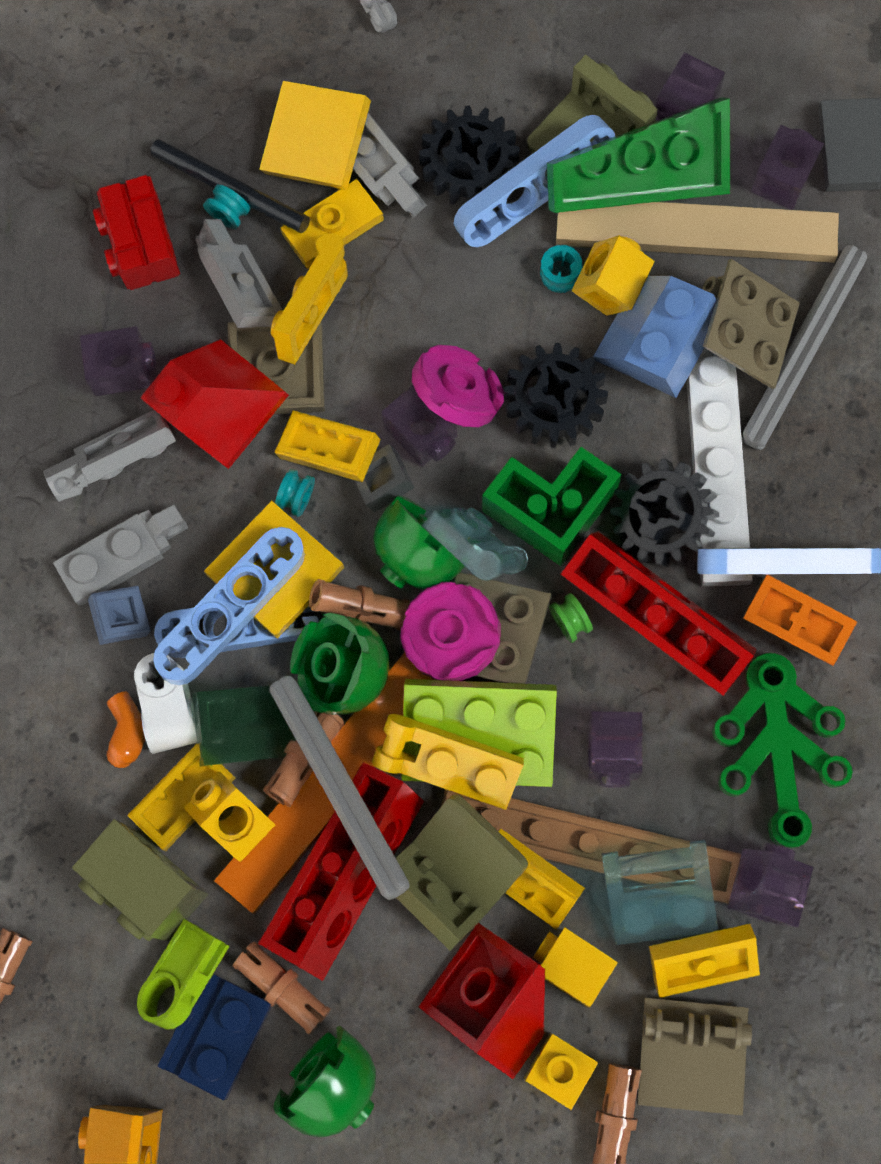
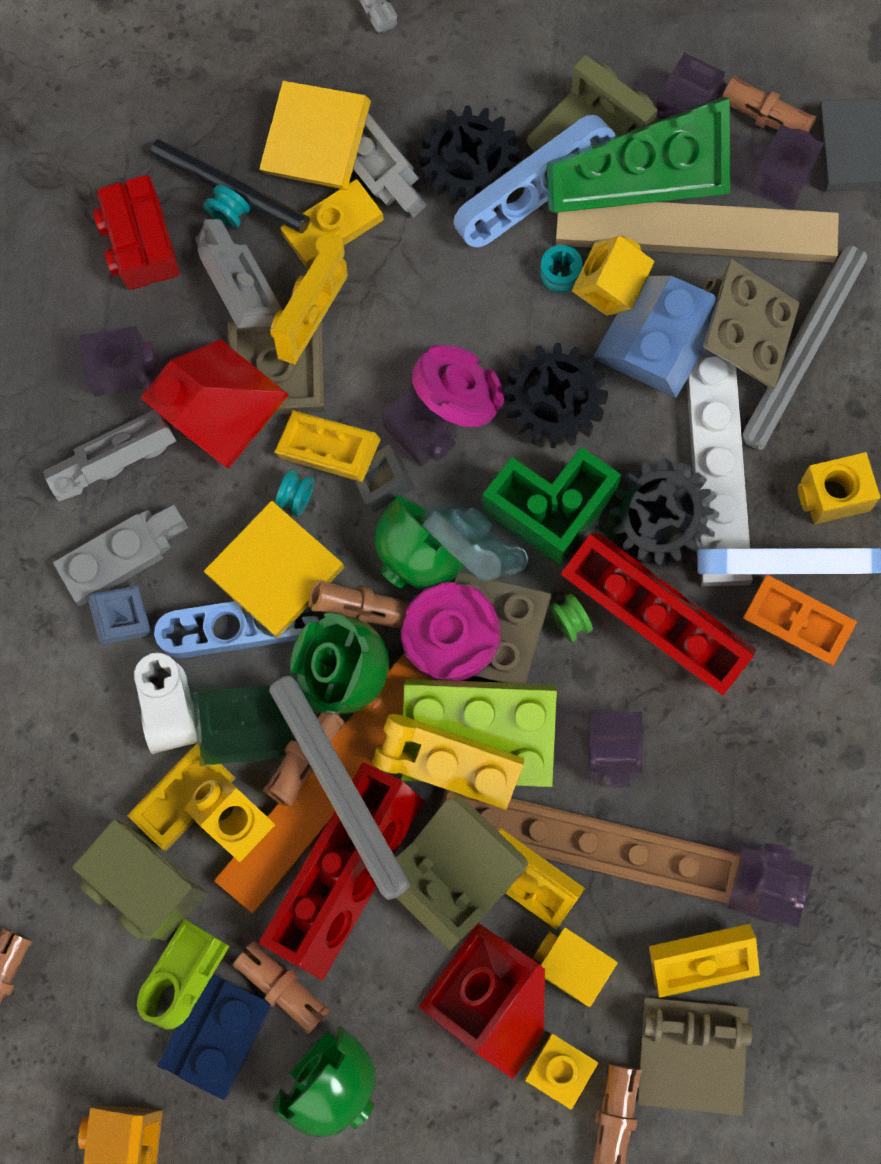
(128, 735): orange arm -> none
(223, 600): light blue beam -> none
(660, 908): clear light blue plate -> none
(765, 107): none -> nougat pin
(780, 740): green plant -> none
(856, 478): none -> yellow brick

